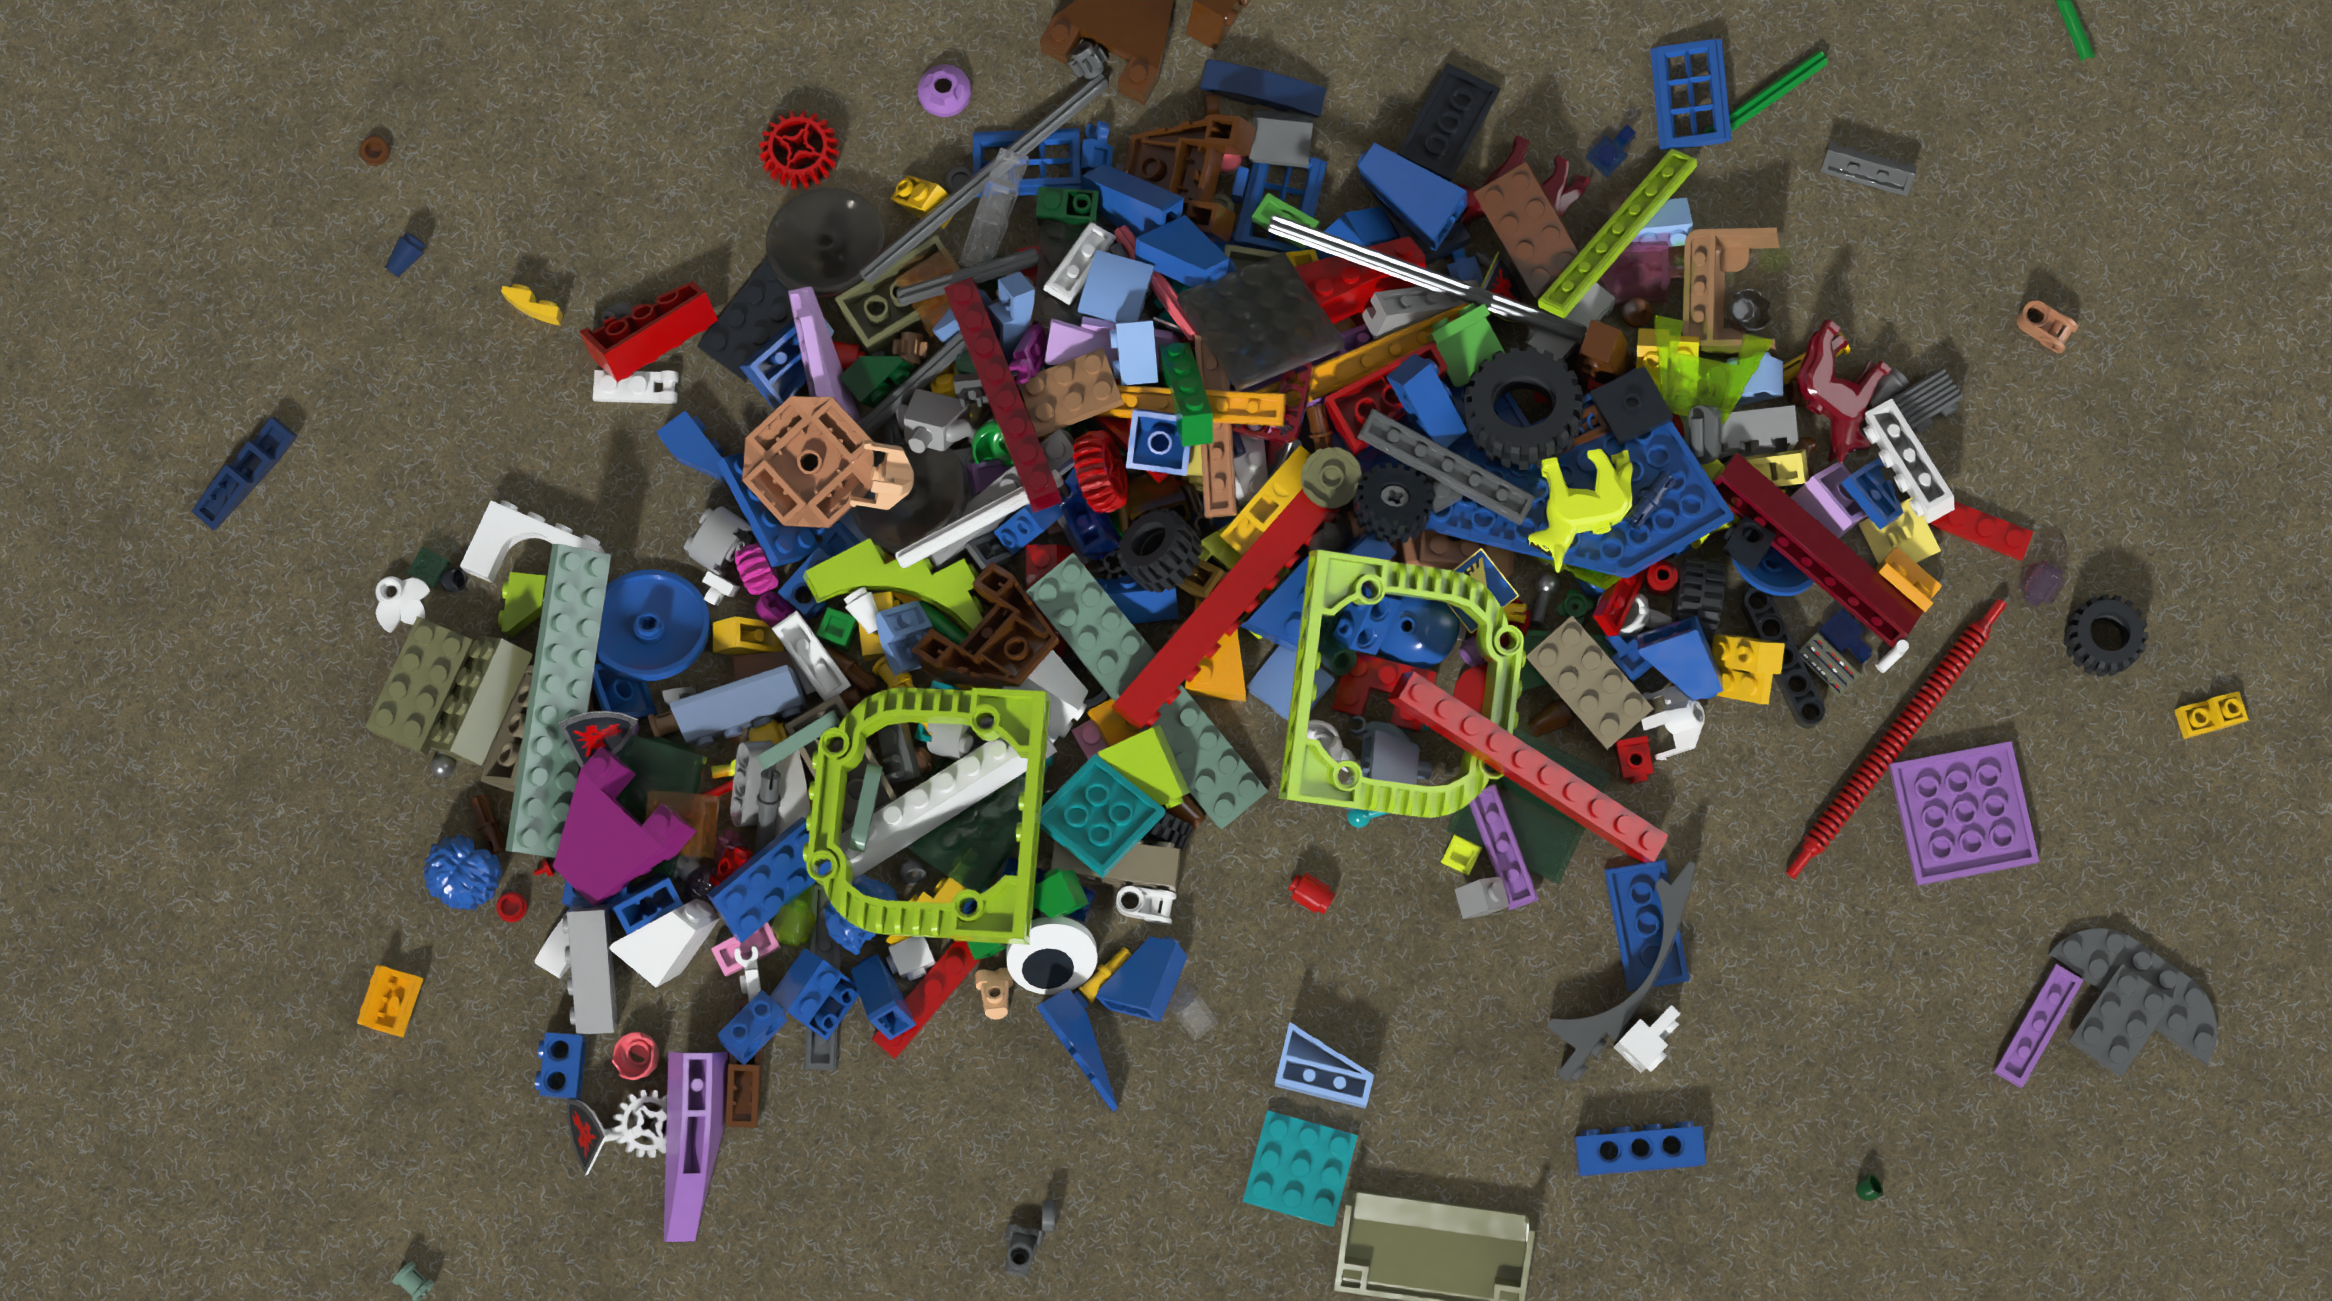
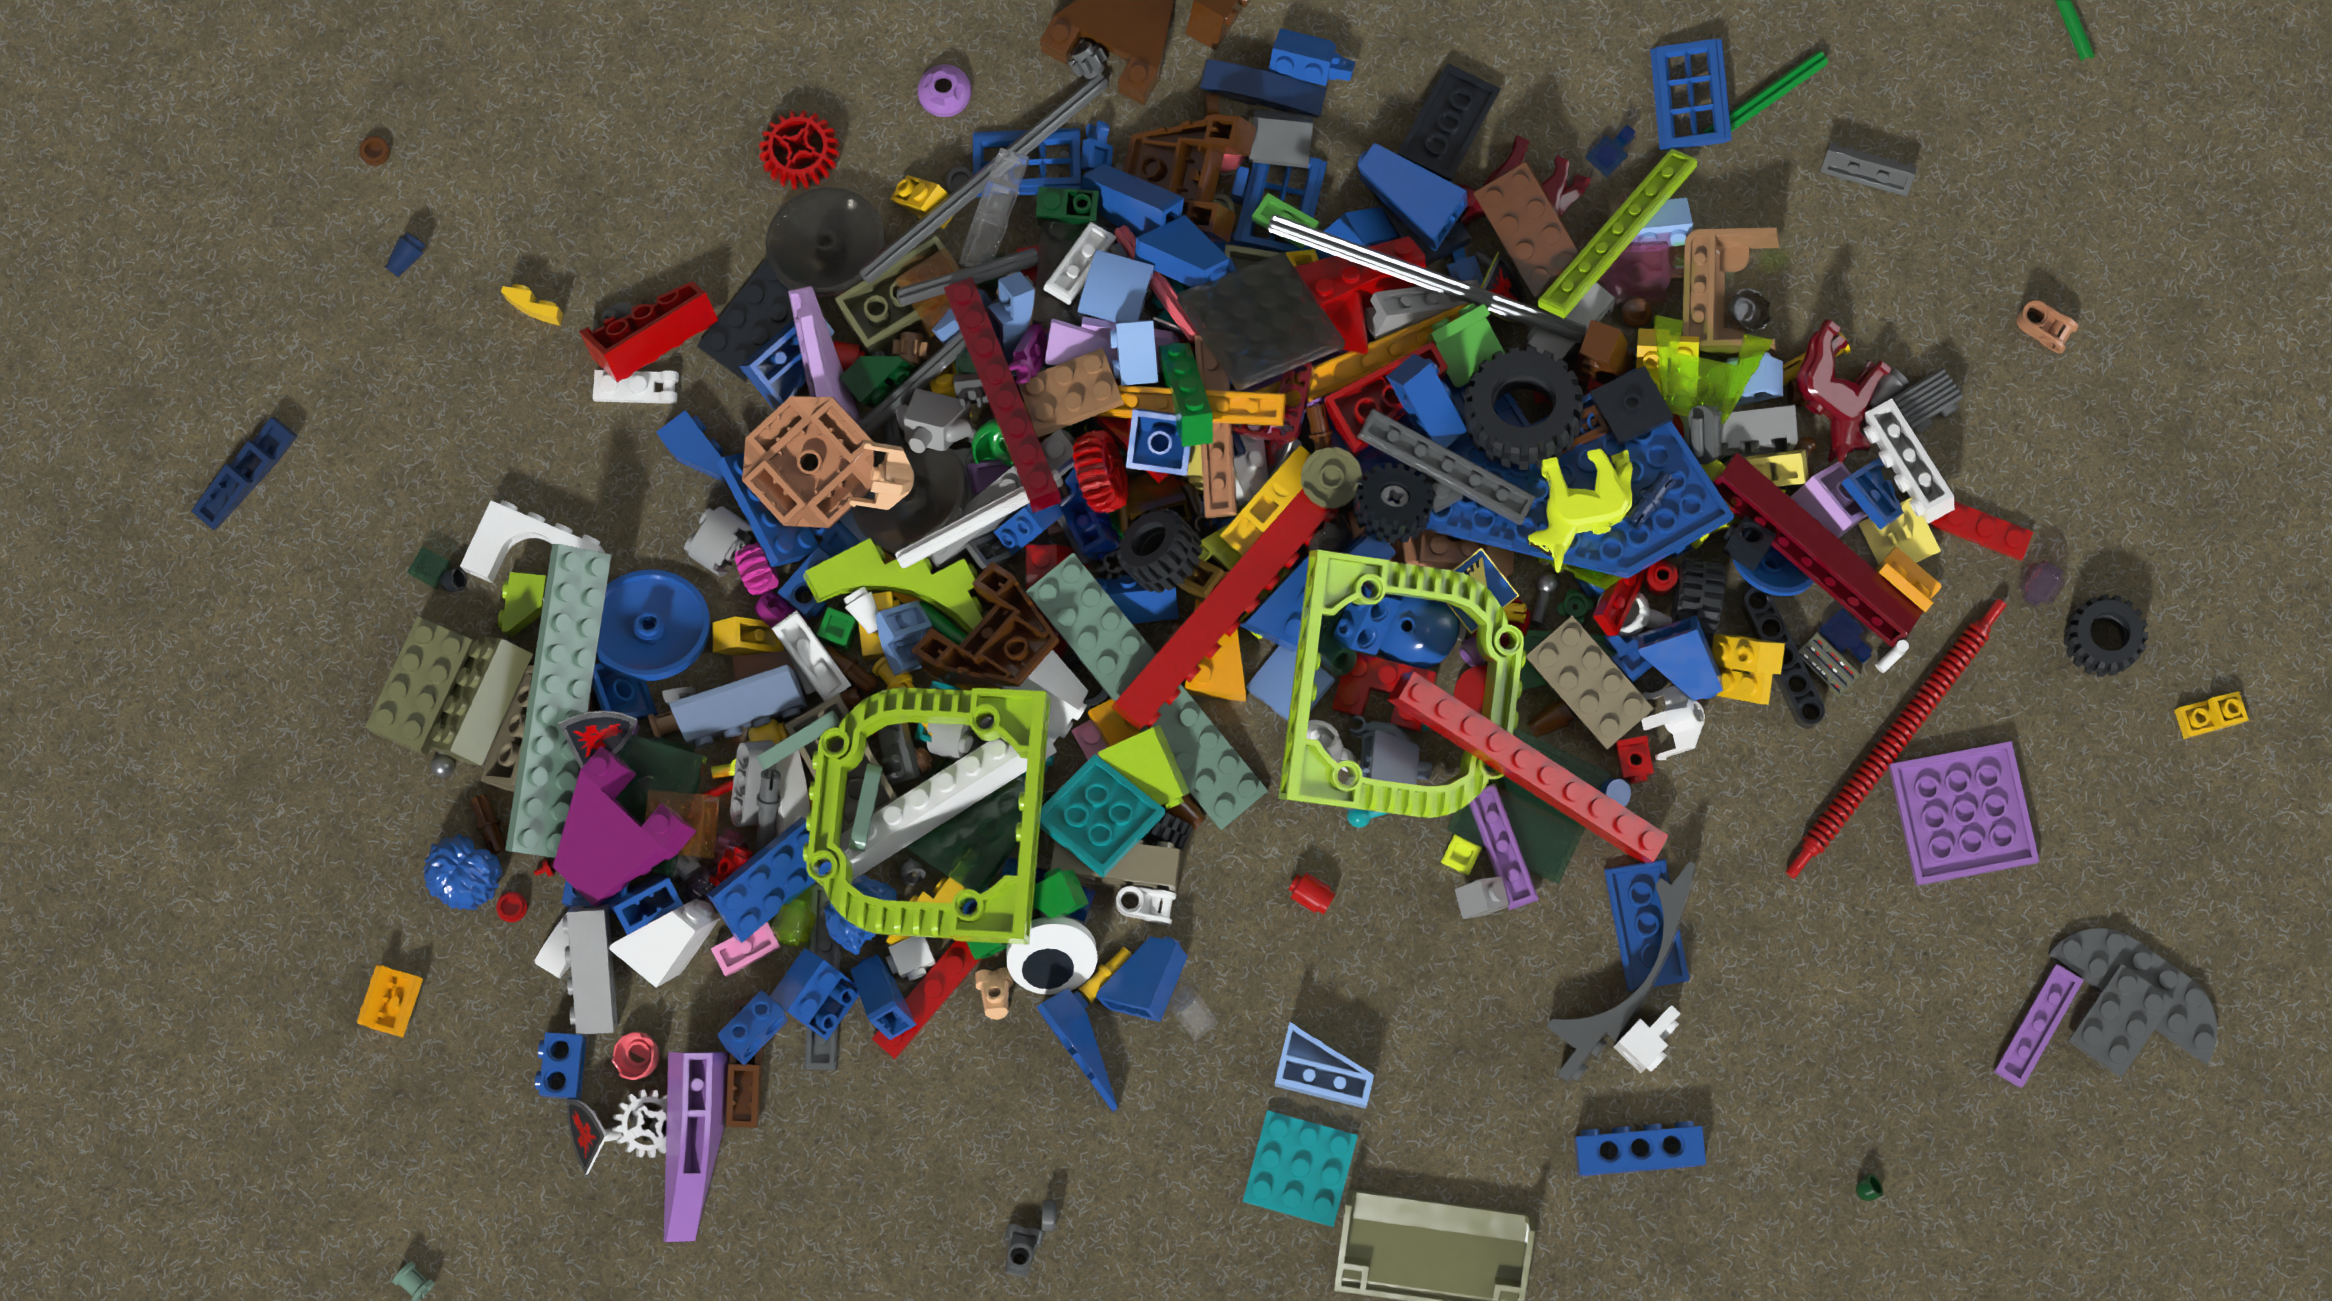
(404, 605): white plate -> none
(719, 588): white tile -> none
(750, 981): white plate -> none
(1308, 58): none -> blue hinge
(1351, 325): none -> red piece
(1617, 790): none -> tile

